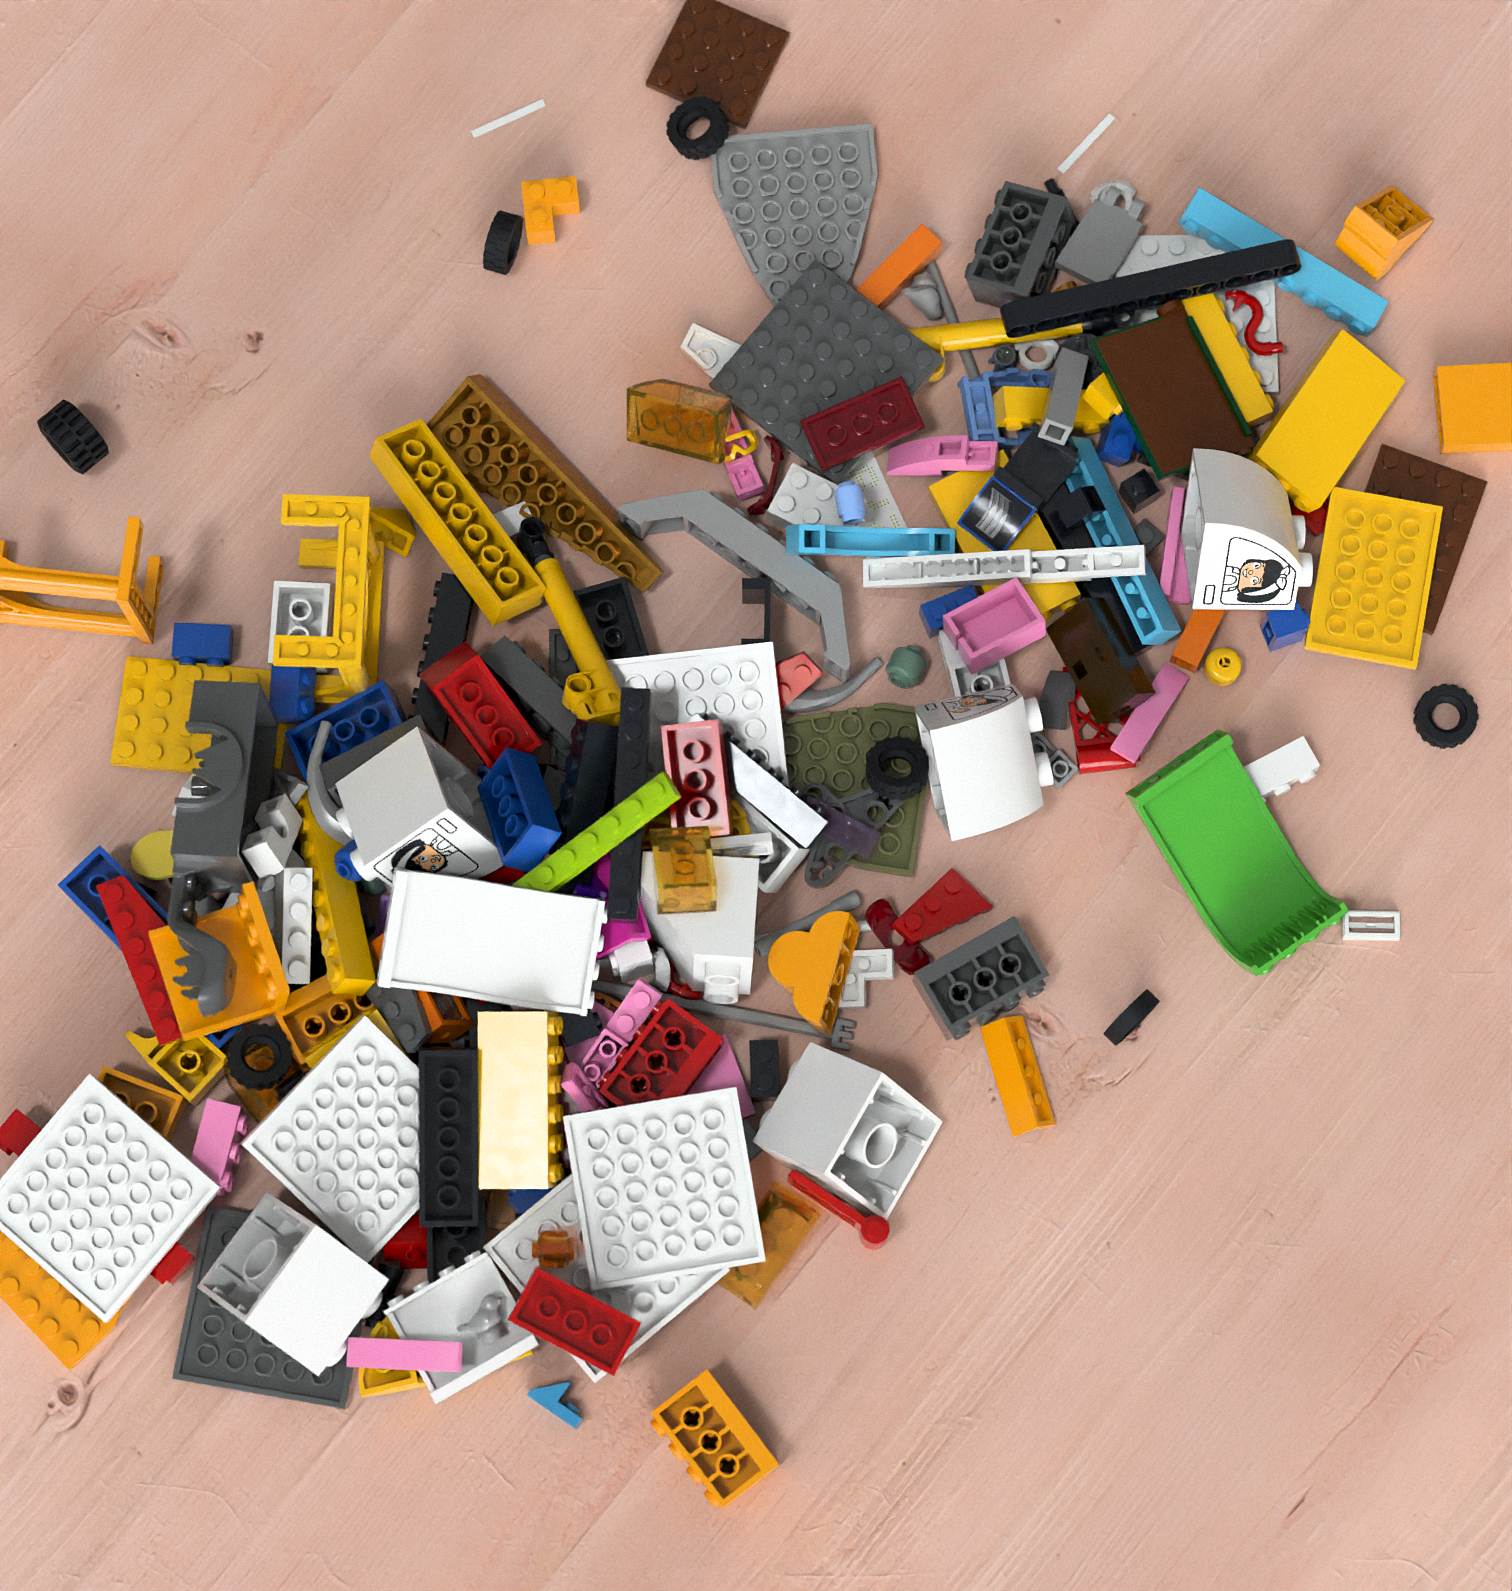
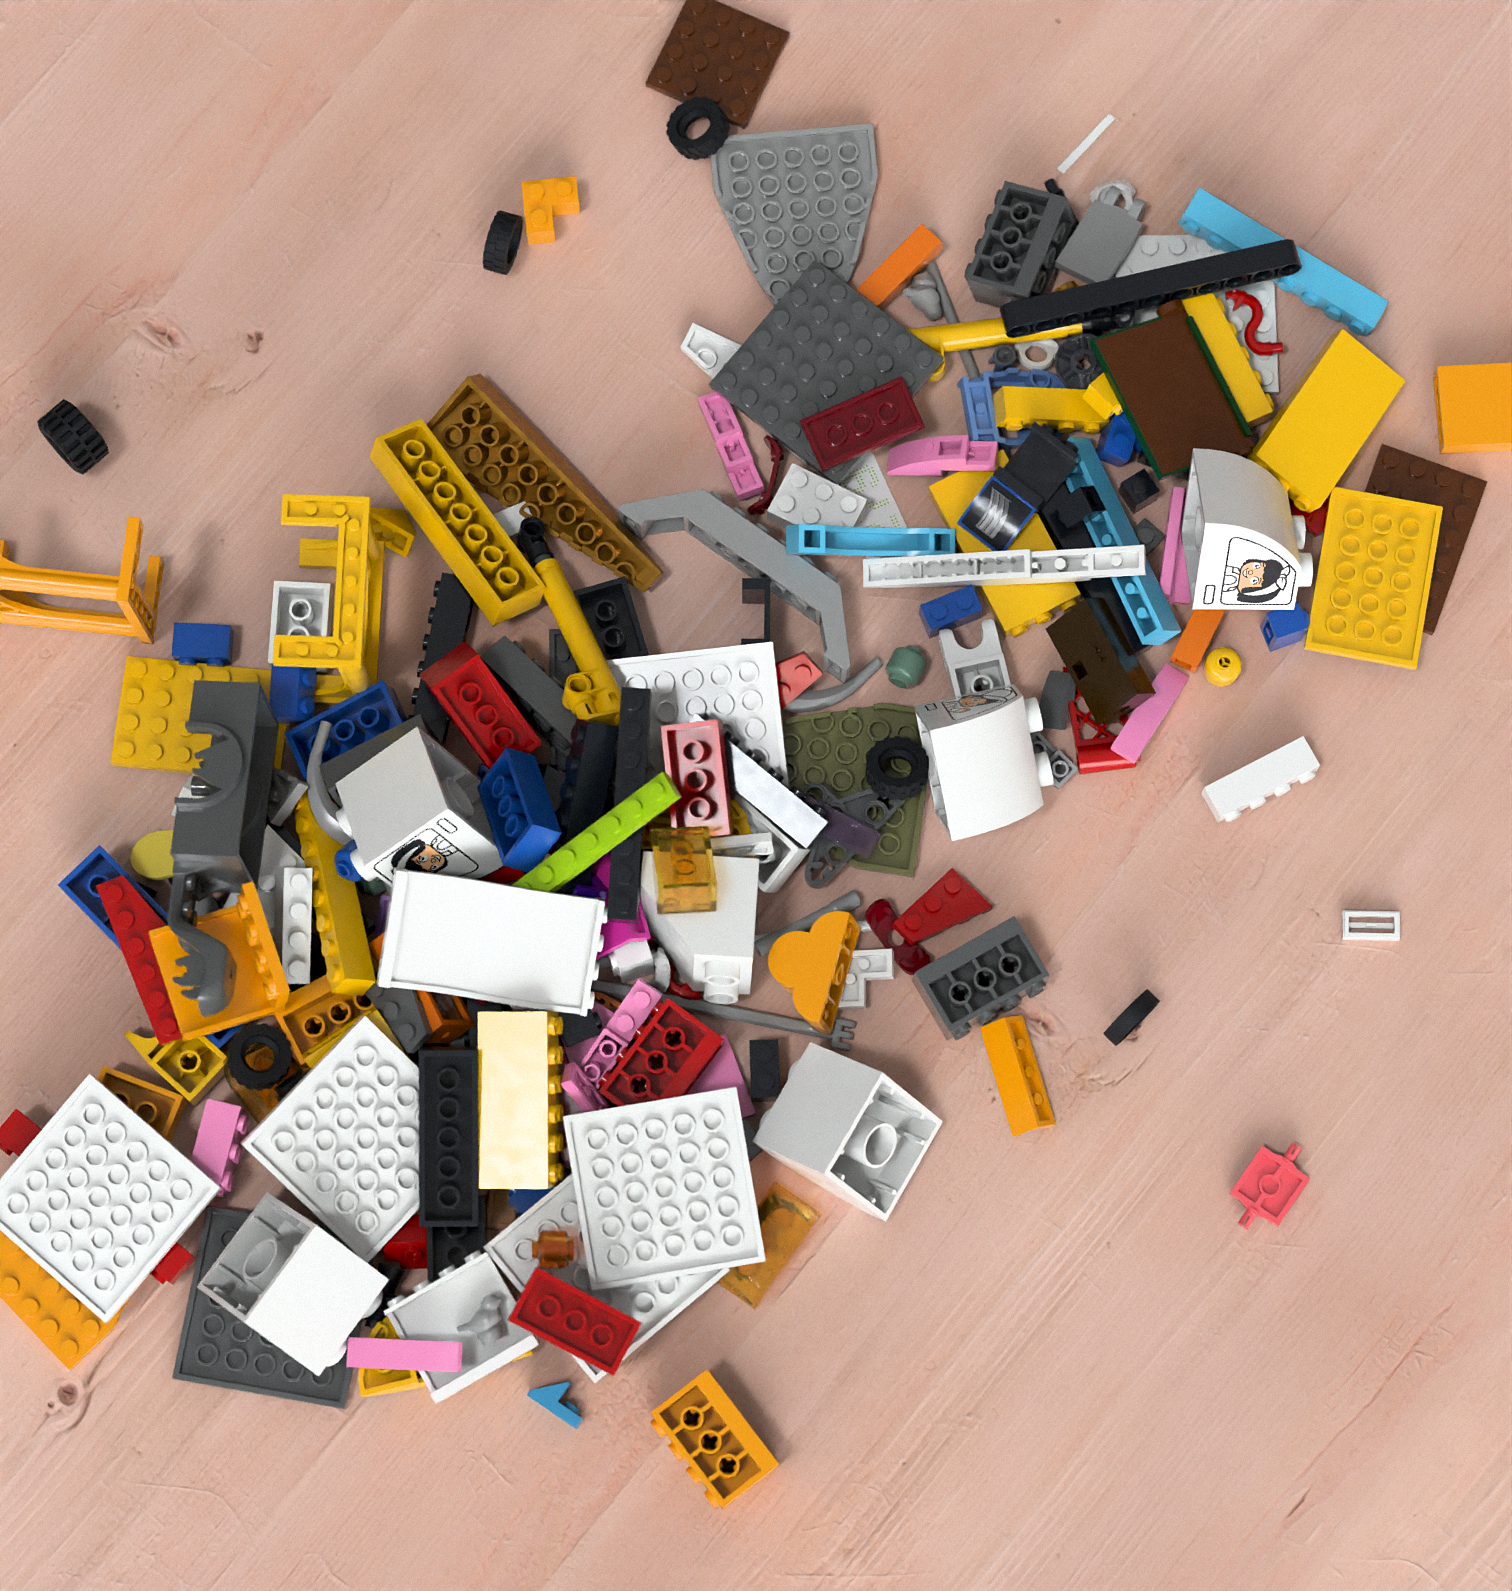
(271, 846): white arch -> none
(508, 118): white sticker -> none
(679, 419): clear yellow windscreen -> none
(736, 448): yellow helmet -> none
(850, 503): light blue brick -> none
(873, 1229): red piece -> none
(994, 625): bright pink piece -> none
(1063, 396): light grey brick -> none
(1232, 856): bright green panel -> none
(1269, 1186): none -> coral plate
(1382, 230): light orange brick -> none
(1435, 735): black tyre -> none

